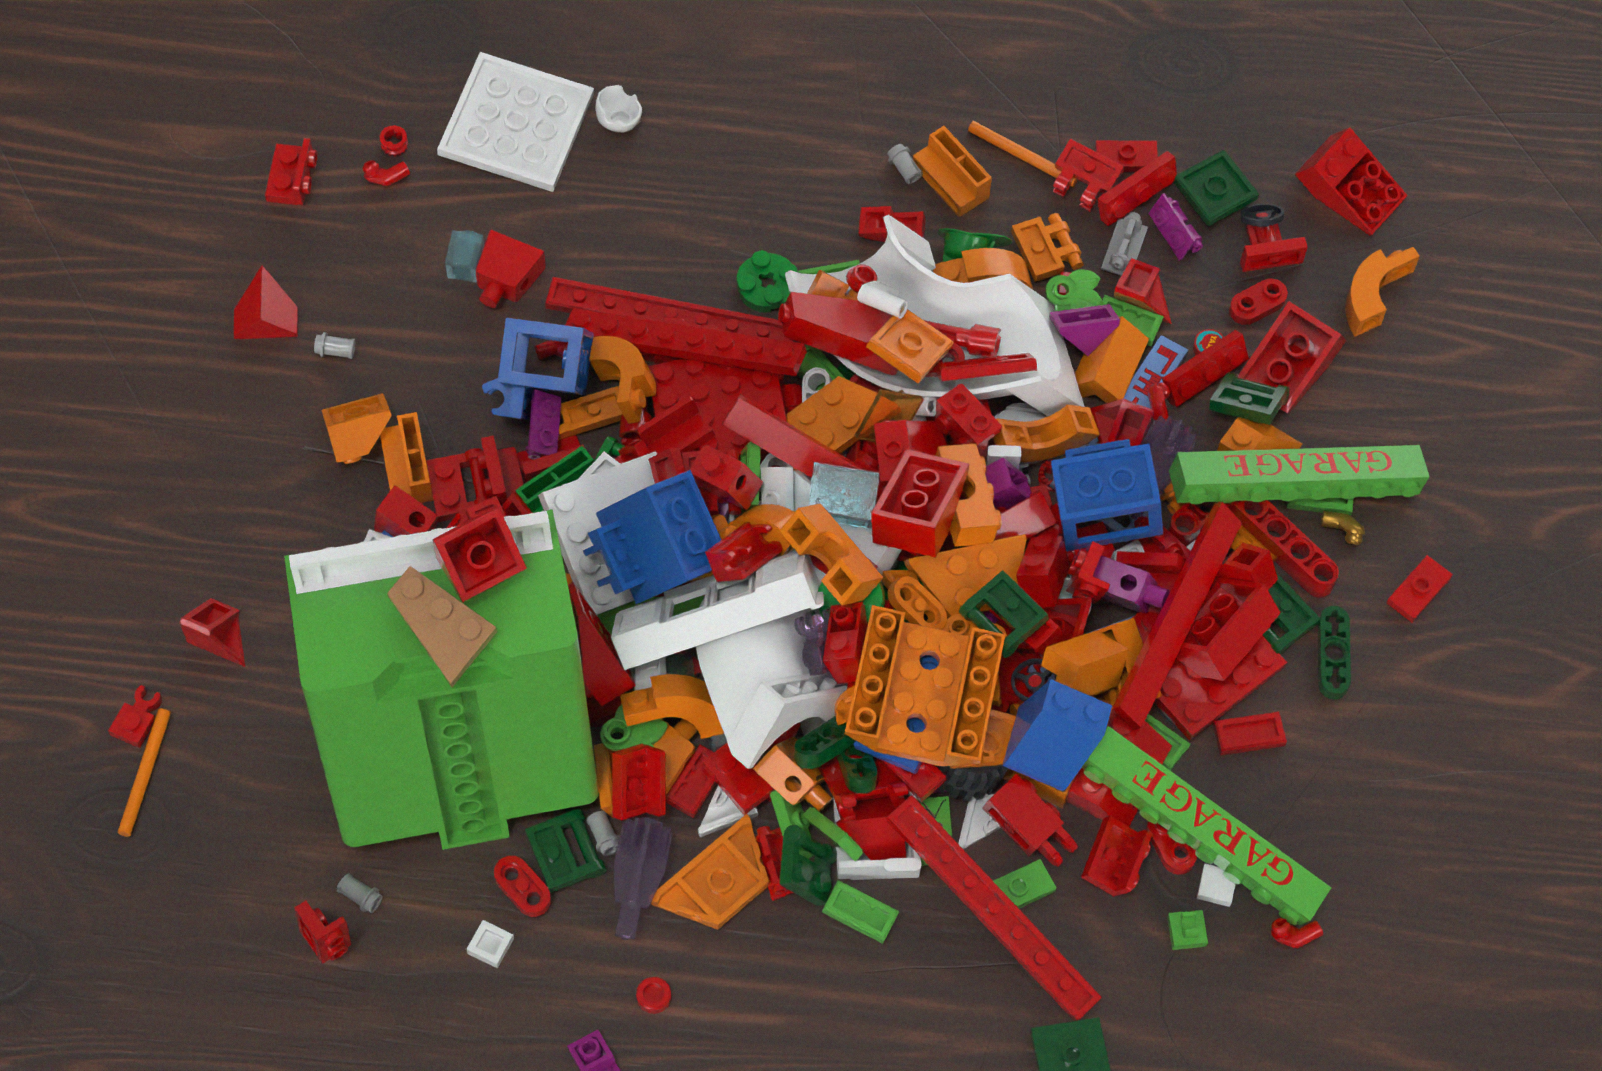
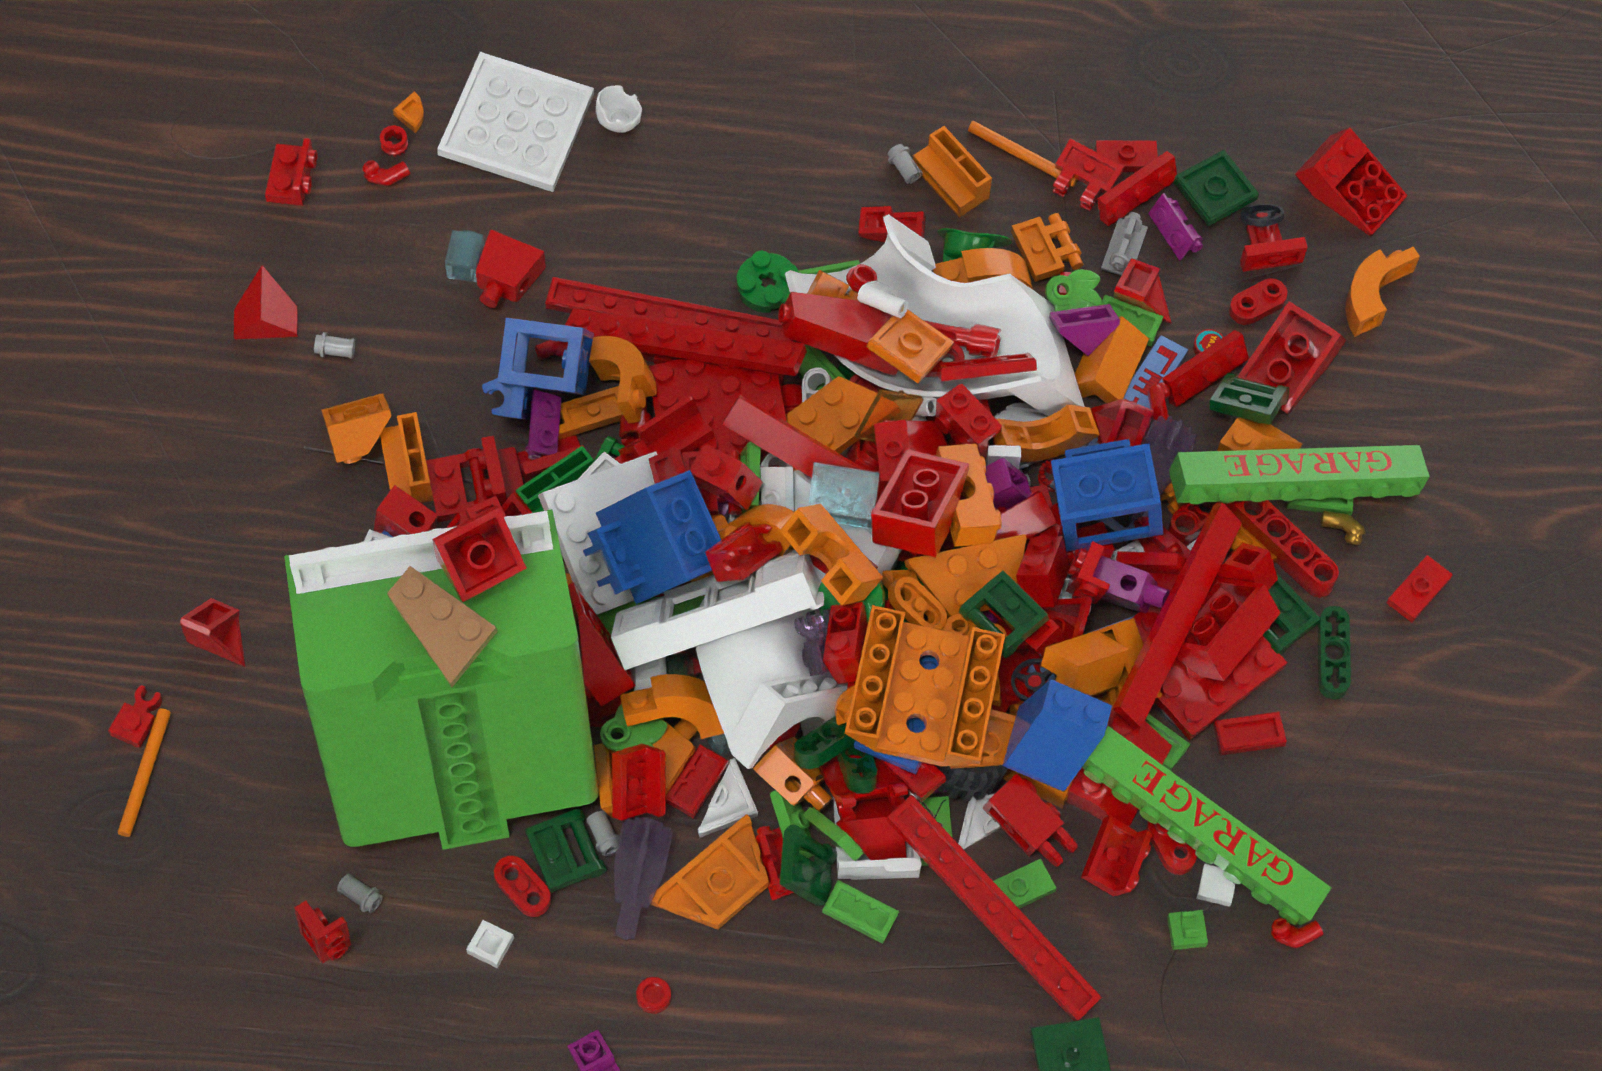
(410, 112): none -> orange tile
(740, 784): red bracket -> none

